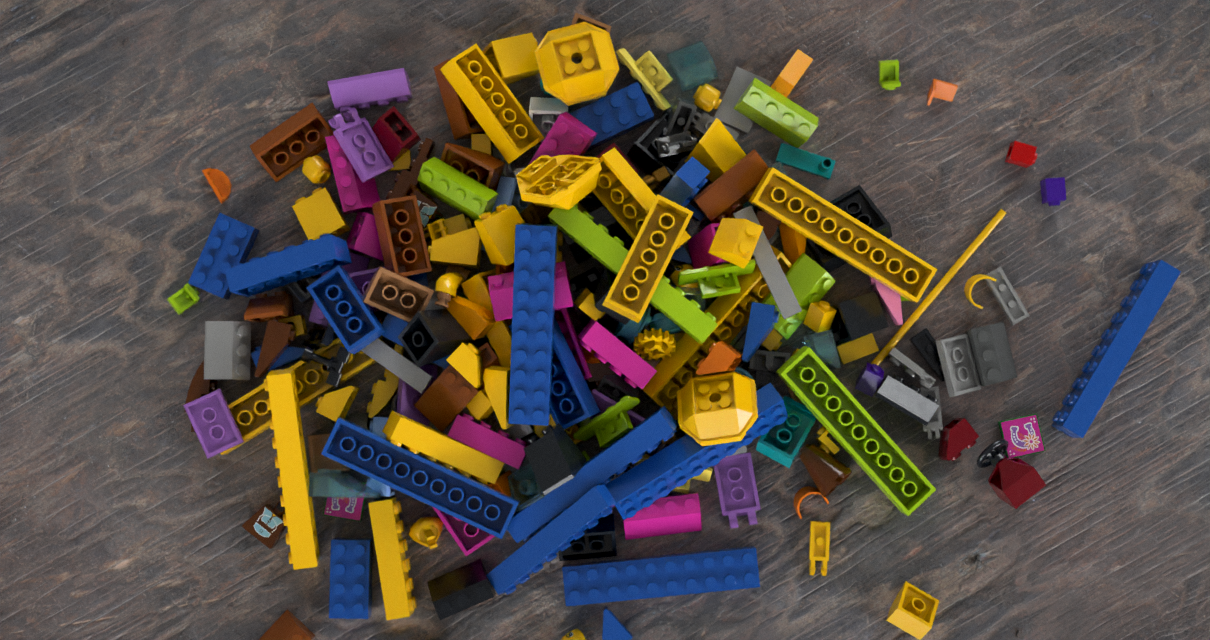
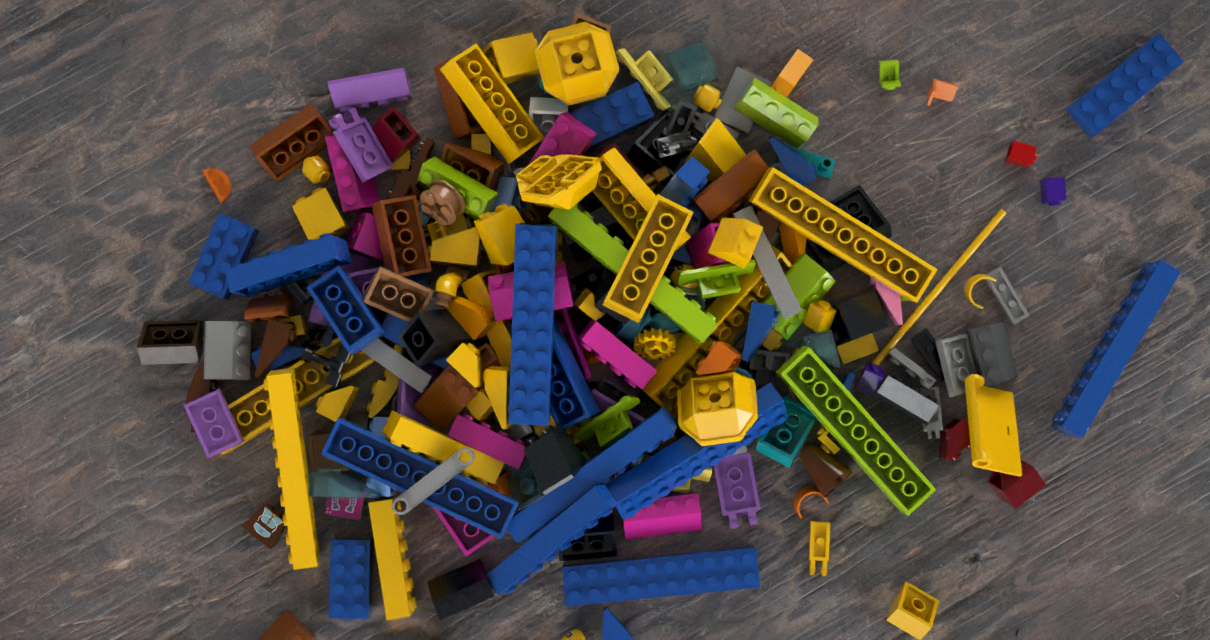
(170, 342): none -> dark brown slope
(184, 298): lime bracket -> none
(426, 531): yellow piece -> none
(432, 481): none -> light grey piece
(442, 202): none -> medium nougat wheel
(795, 164): none -> blue slope
(848, 380): none -> blue tile
(992, 427): none -> yellow door
(1022, 436): tile -> none
(1124, 85): none -> blue brick

